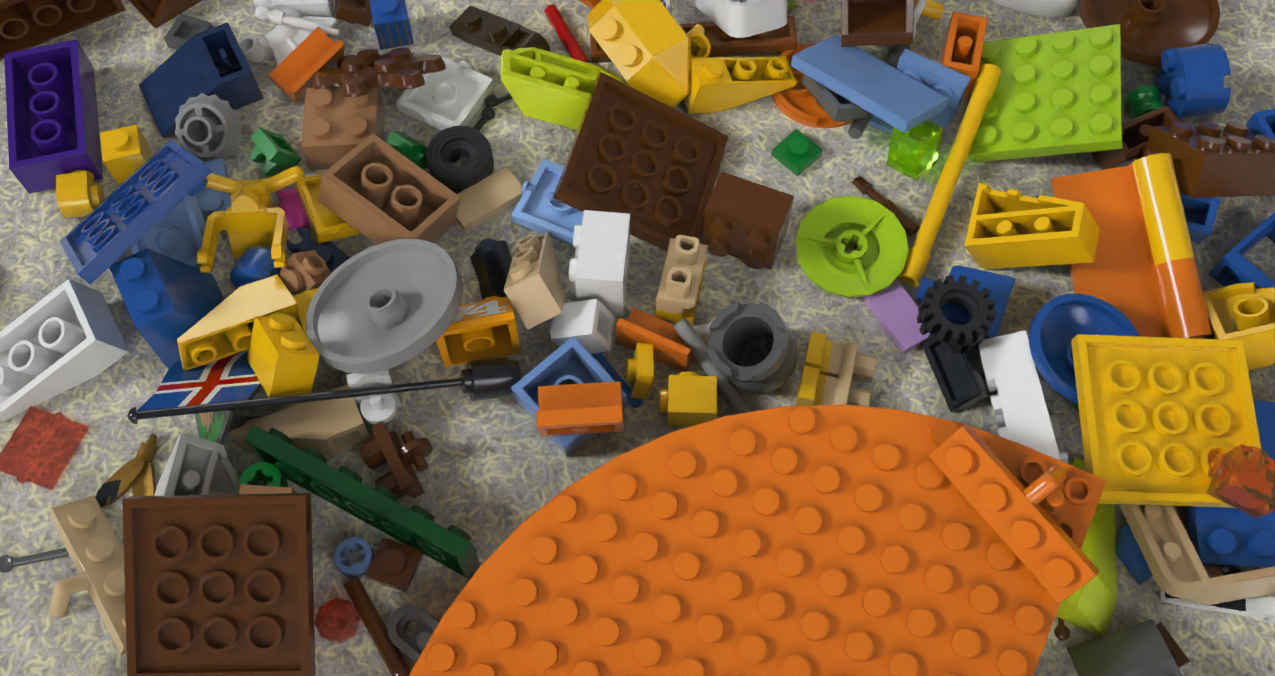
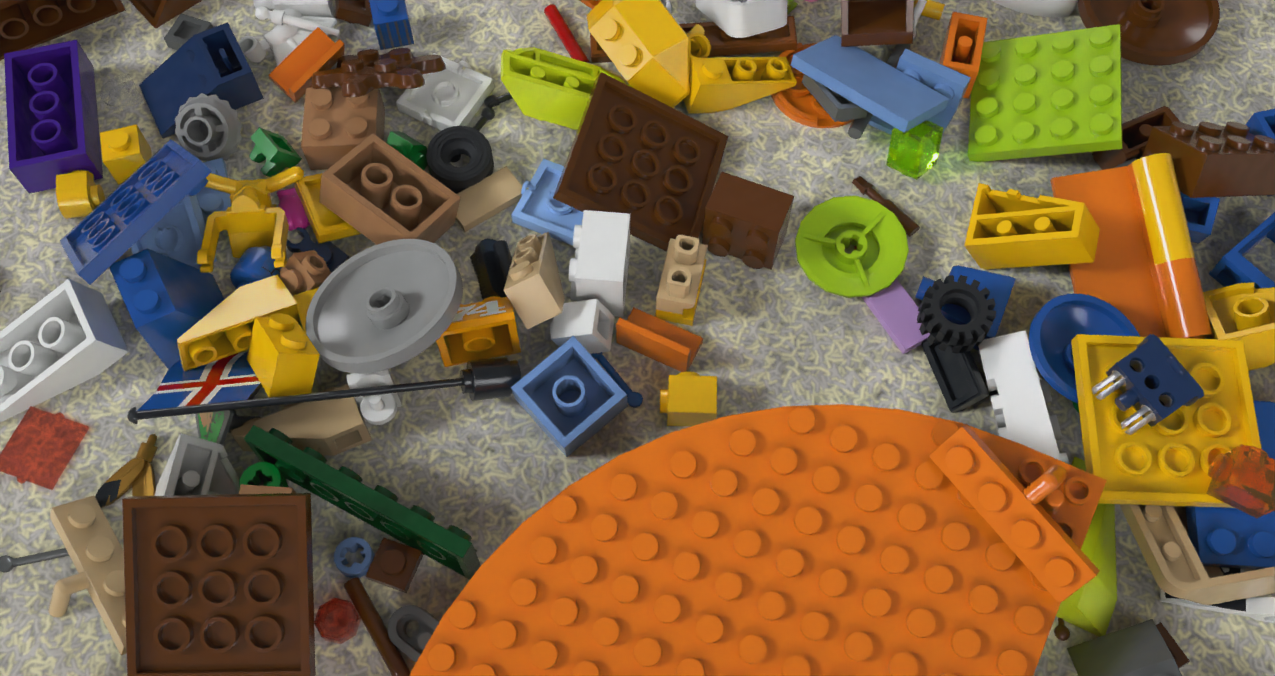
(388, 448): reddish brown hips -> none
(494, 32): dark brown plate -> none
(579, 409): orange panel -> none
(640, 370): yellow plate -> none
(700, 352): light grey bar -> none
(752, 347): dark grey tile -> none
(797, 152): green plate -> none
(829, 373): hips -> none
(920, 251): yellow piece -> none
(1131, 555): blue arm -> none
(1142, 101): green wheel -> none
(1151, 383): none -> dark blue piece
(1194, 80): blue brick -> none

